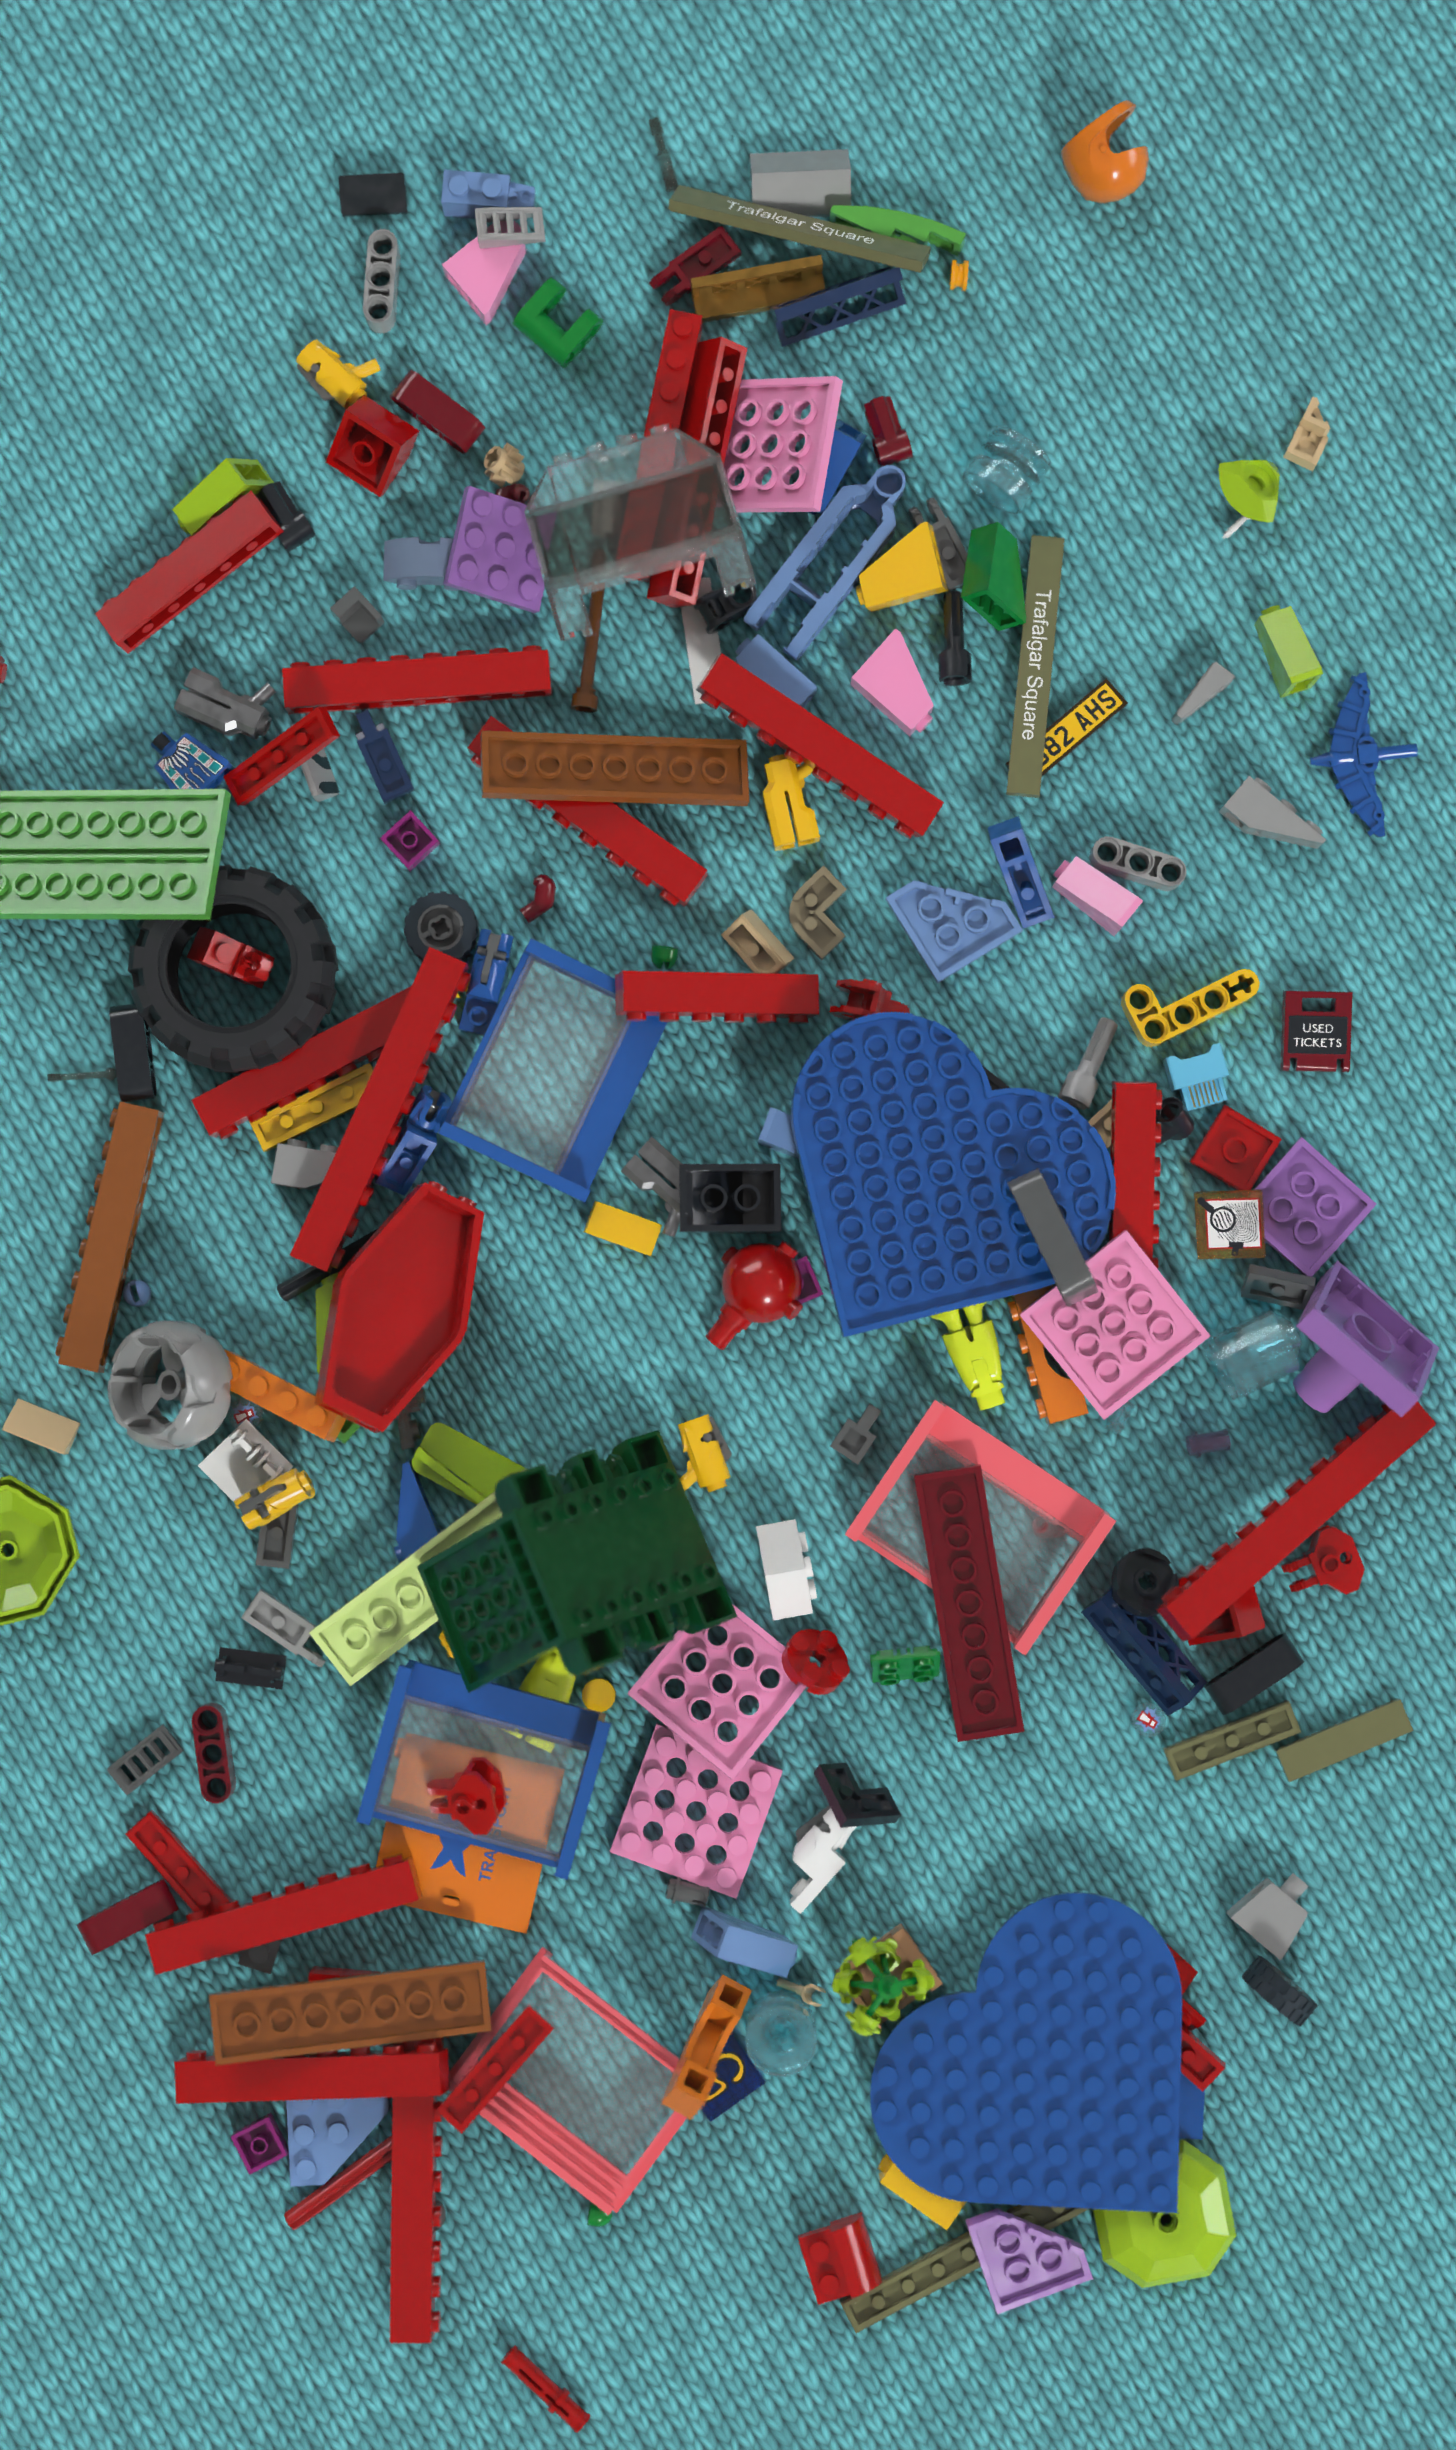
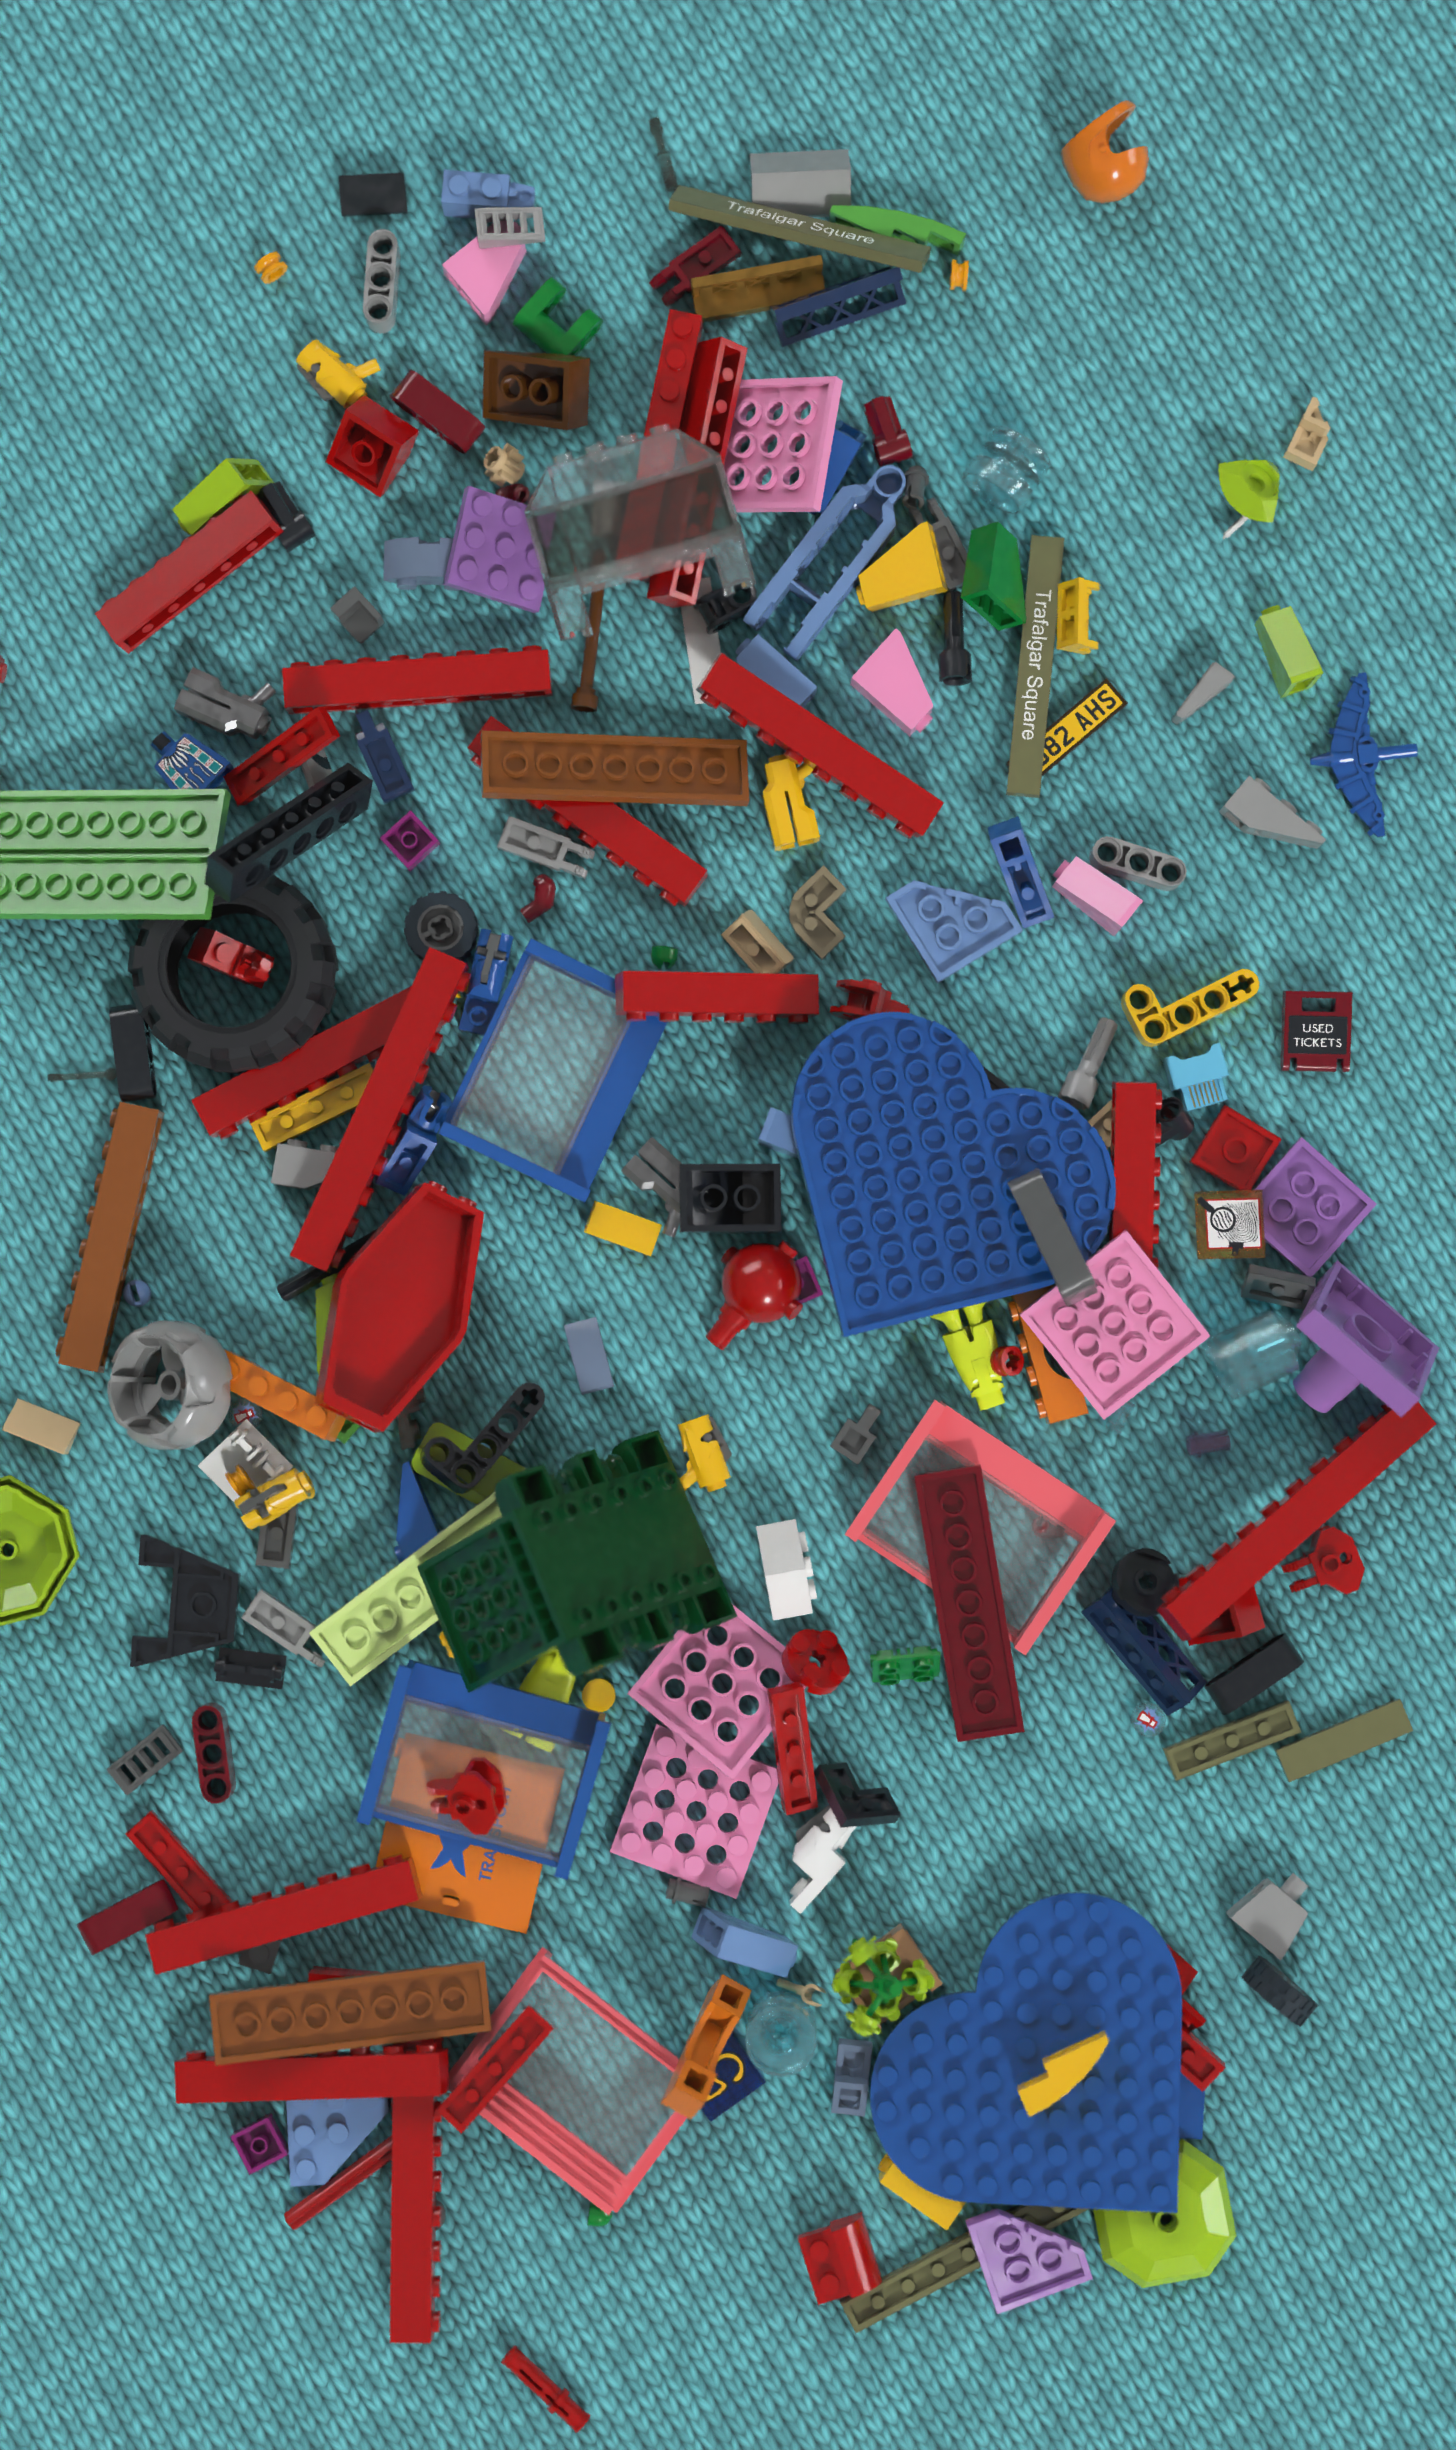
(200, 1607): none -> black wing
(240, 1480): none -> light orange bush
(270, 267): none -> light orange bush
(288, 832): none -> black brick
(490, 1435): none -> black beam
(536, 388): none -> reddish brown slope
(542, 846): none -> light grey hinge
(589, 1355): none -> sand blue slope
(792, 1748): none -> red plate
(851, 2077): none -> sand blue slope
(916, 481): none -> dark grey pin
(1013, 1366): none -> red bush
(1063, 2072): none -> yellow slope
(1074, 615): none -> yellow hinge

